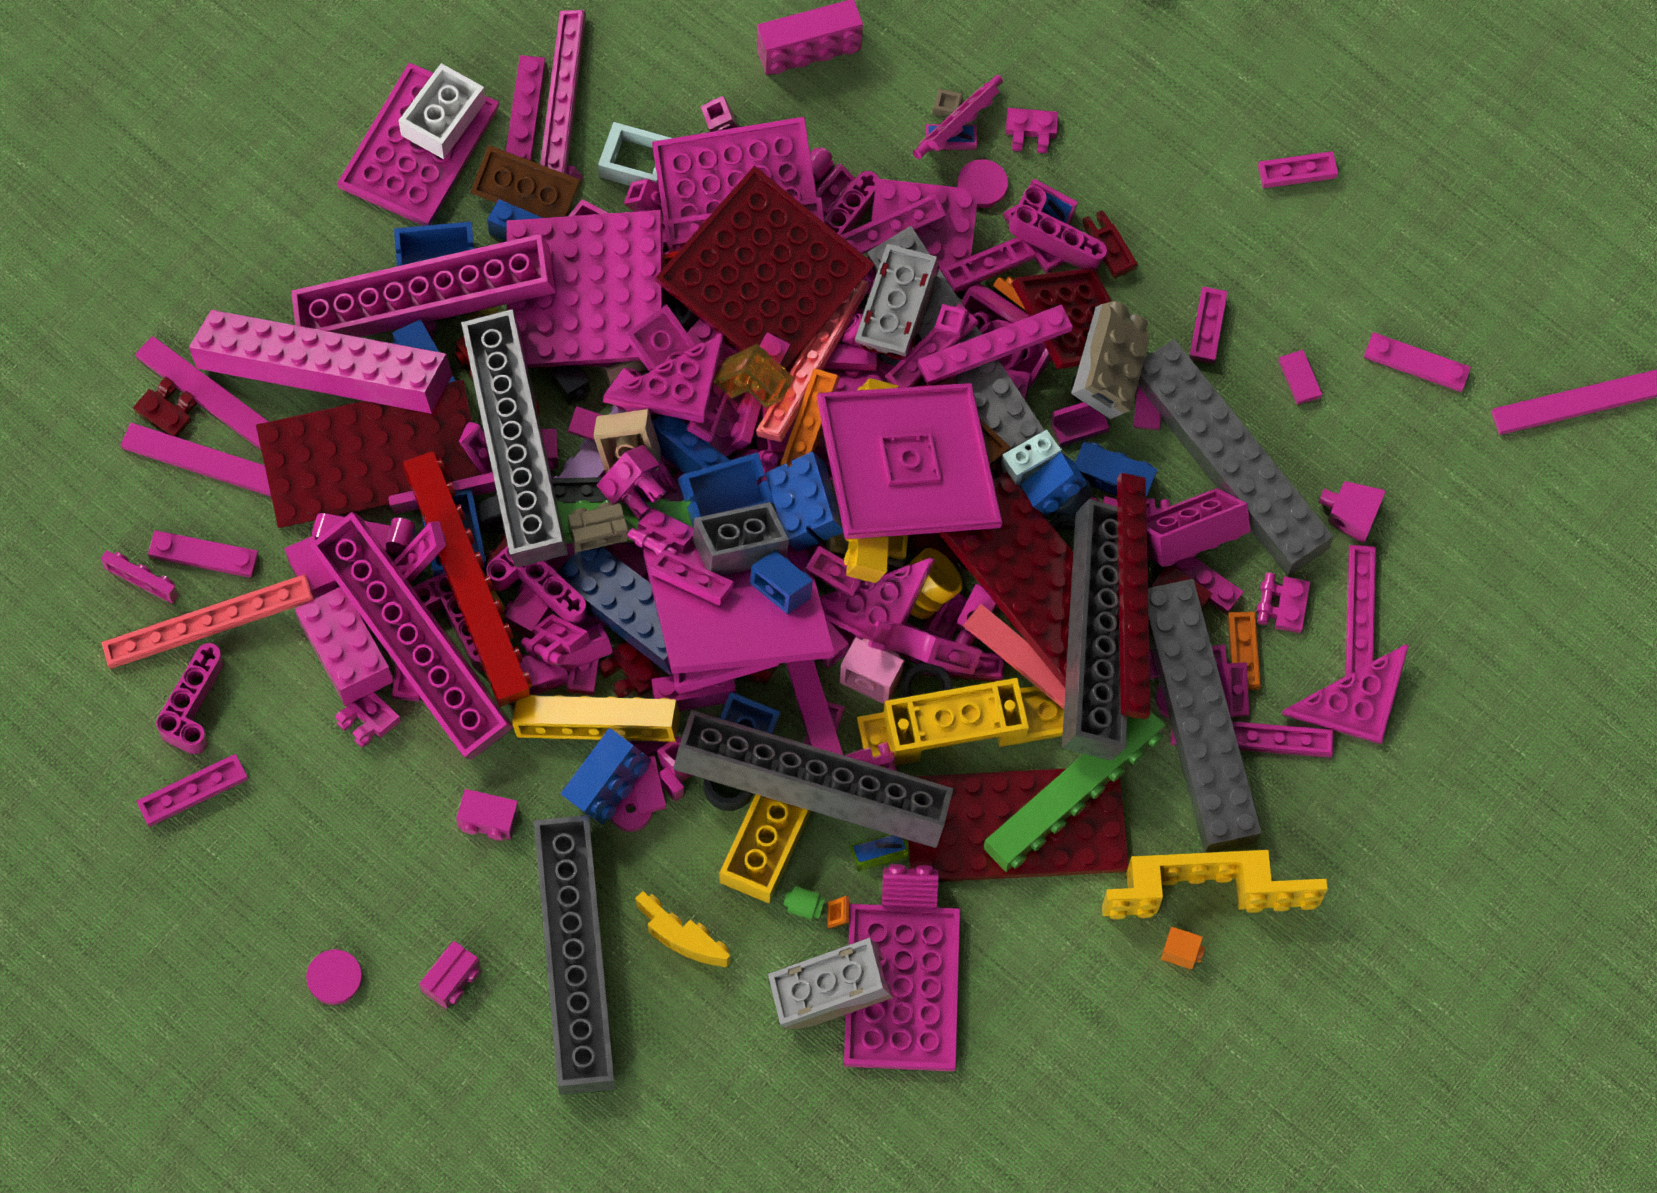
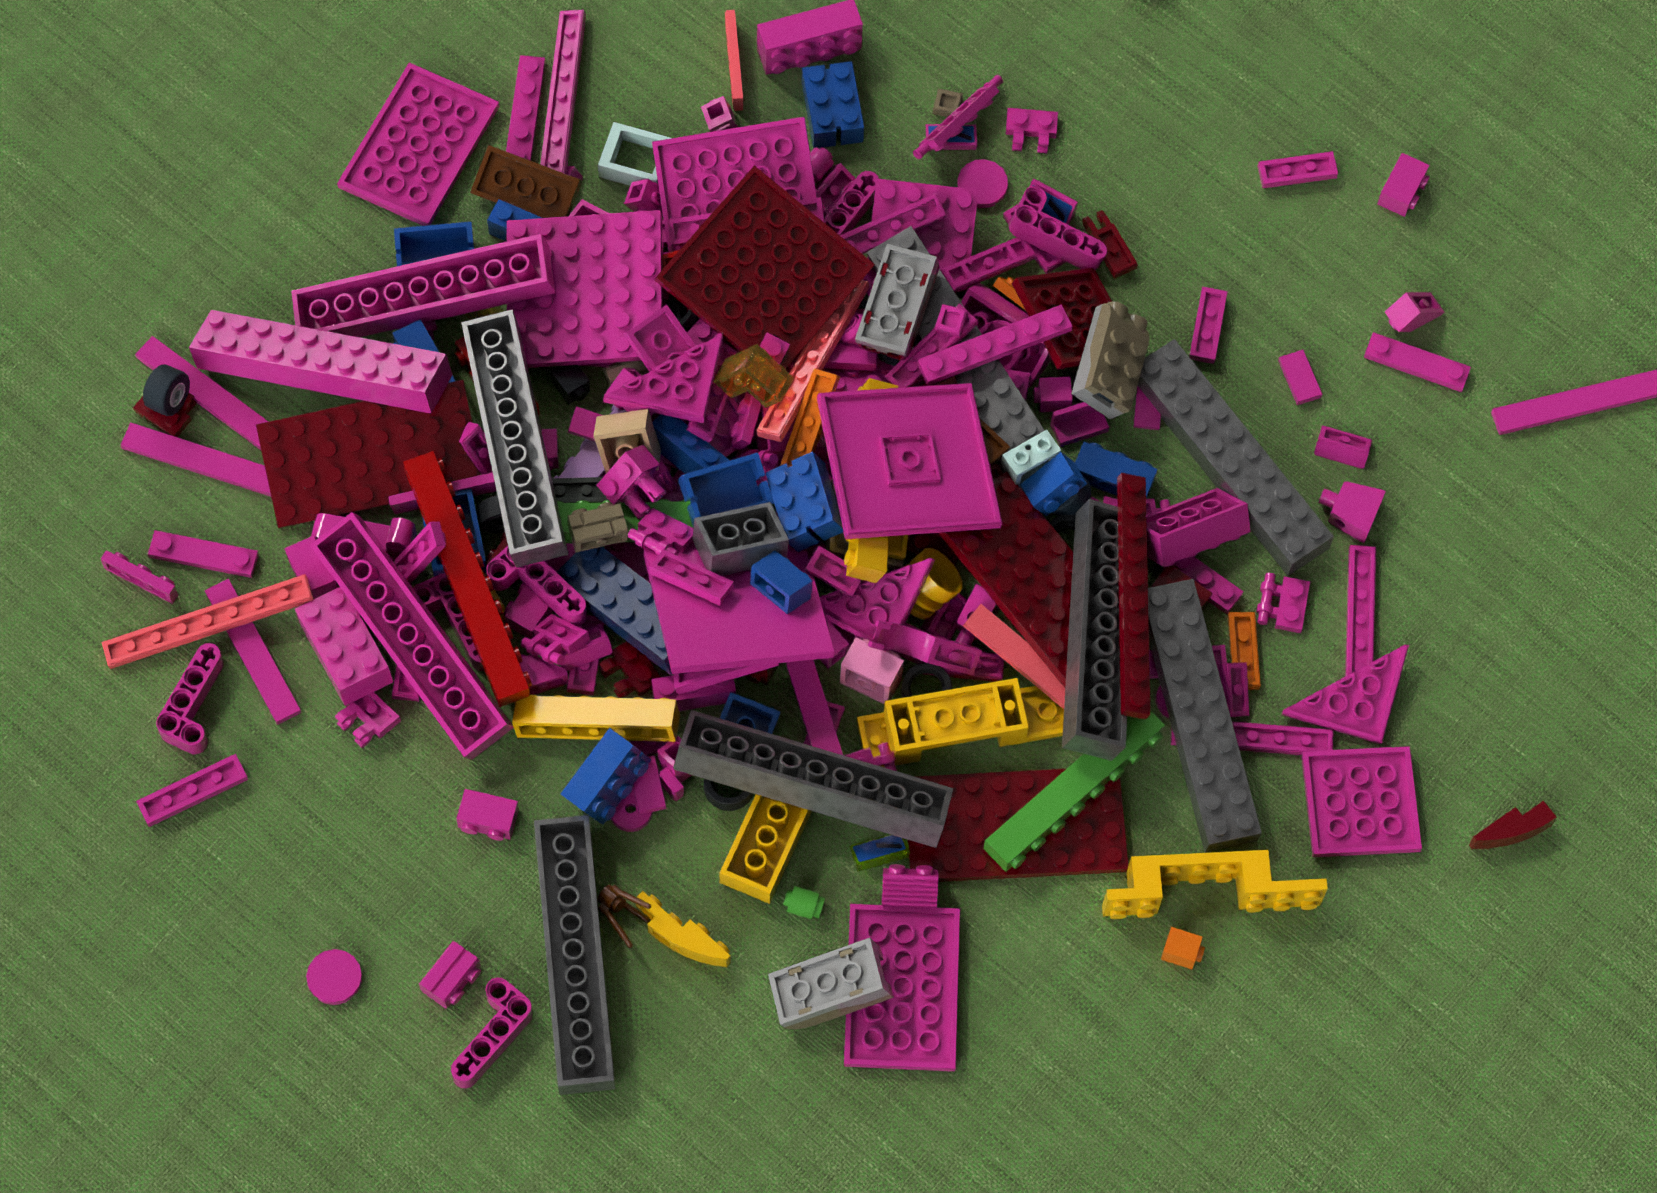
(166, 390): none -> black wheel
(257, 660): none -> dark pink tile
(442, 111): white brick -> none
(487, 1038): none -> dark pink beam
(613, 899): none -> reddish brown plant
(734, 61): none -> coral tile
(832, 104): none -> blue piece
(838, 912): orange slope -> none
(1053, 393): none -> dark pink brick
(1343, 447): none -> dark pink slope
(1361, 801): none -> dark pink plate
(1403, 185): none -> dark pink brick
(1413, 311): none -> dark pink slope
(1514, 827): none -> dark red slope

